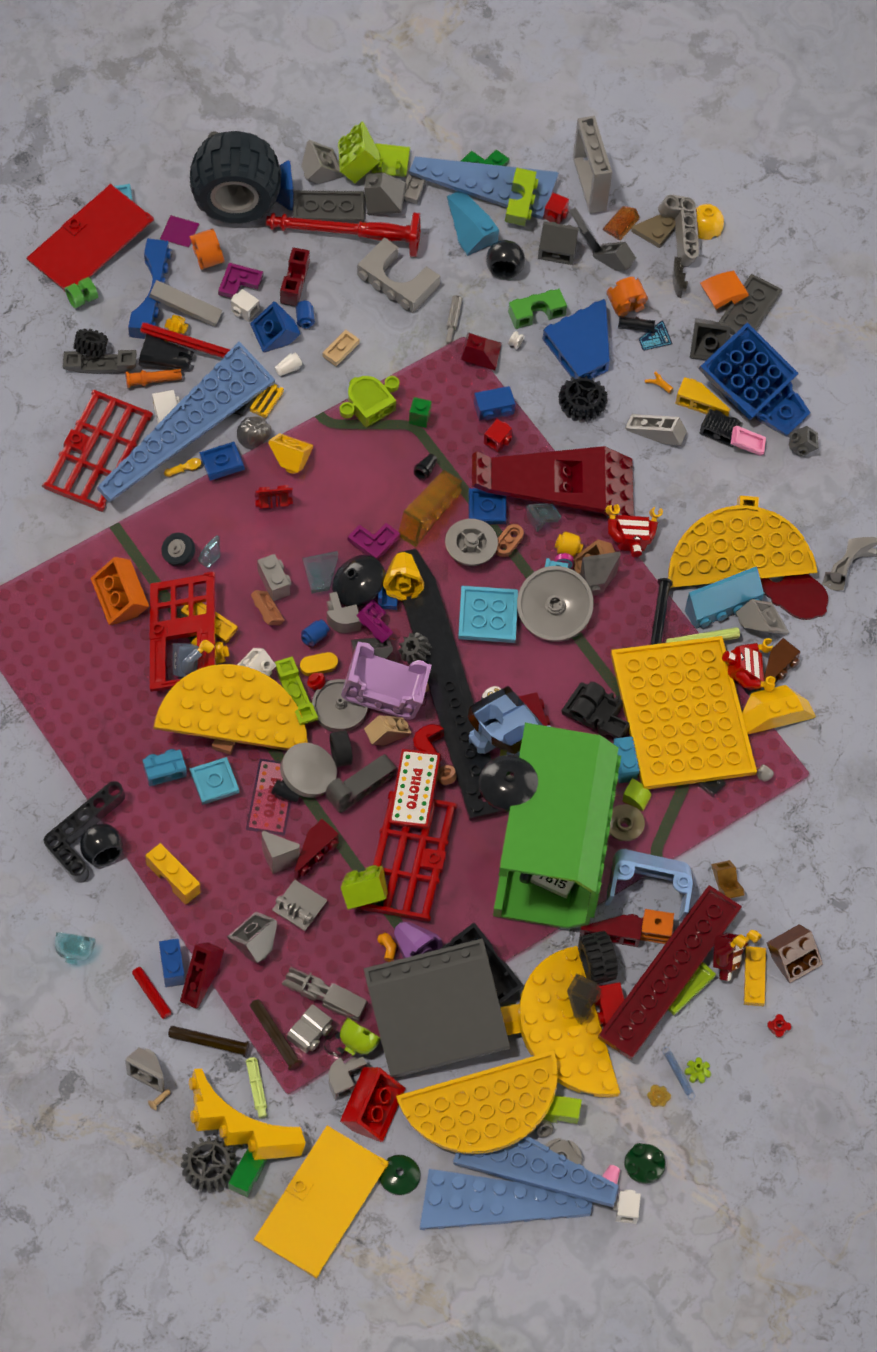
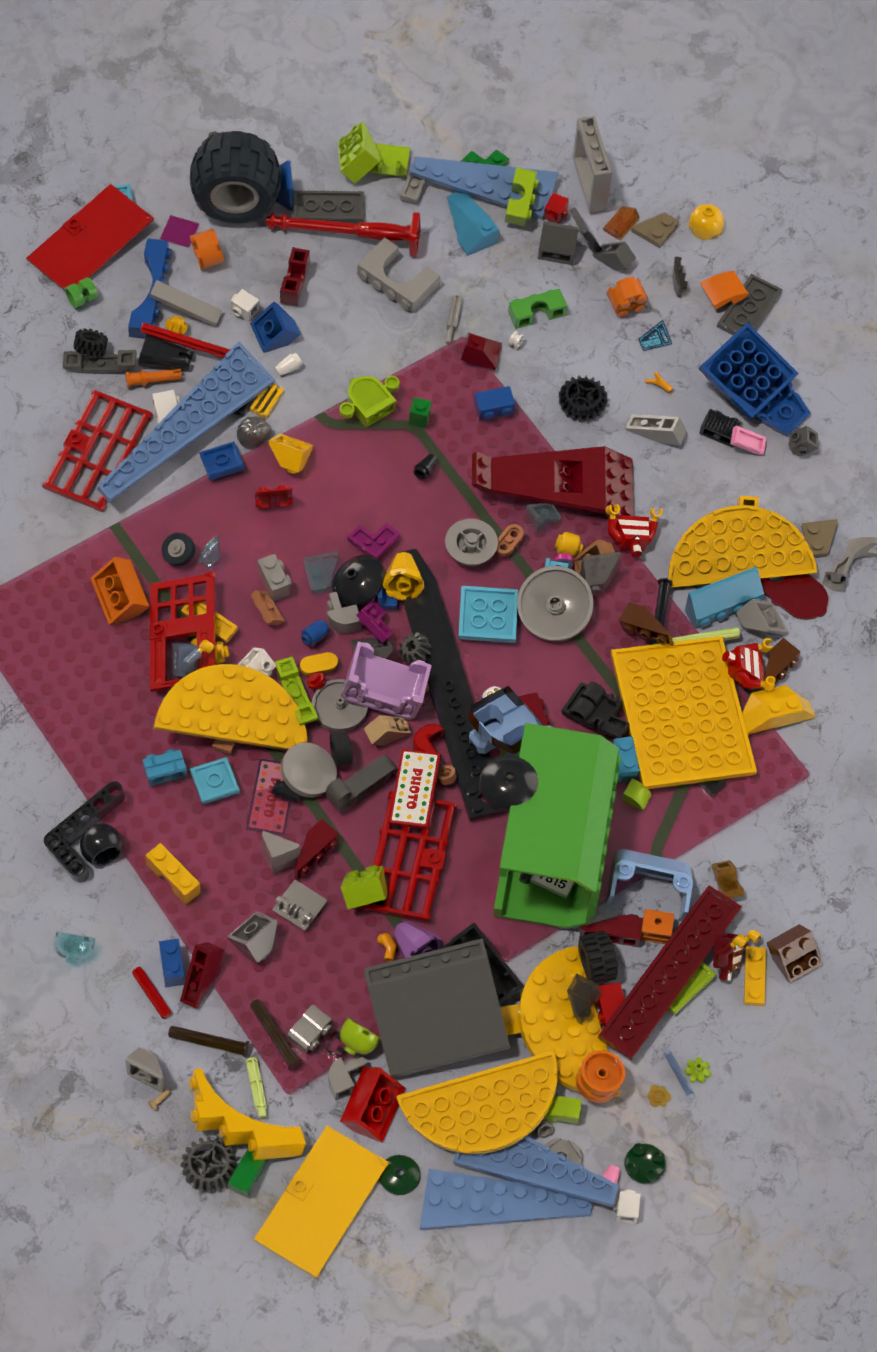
(191, 464): yellow piece -> none
(236, 276): magenta plate -> none
(305, 314): blue brick -> none
(320, 163): light grey slope -> none
(335, 999): light grey arm -> none
(341, 347): tan plate -> none
(384, 194): dark grey slope -> none
(428, 507): clear yellow wedge -> none
(487, 506): blue tile -> none
(498, 435): red brick -> none
(505, 259): black wheel -> none
(581, 341): blue slope -> none
(600, 1076): none -> orange wheel
(631, 817): dark tan dish -> none
(636, 323): black pin -> none
(640, 621): none -> reddish brown slope
(685, 216): light grey beam -> none
(699, 398): yellow slope -> none
(708, 338): dark grey slope -> none
(764, 773): light grey hinge -> none
(779, 1031): red plate -> none
(819, 536): none -> dark tan wing

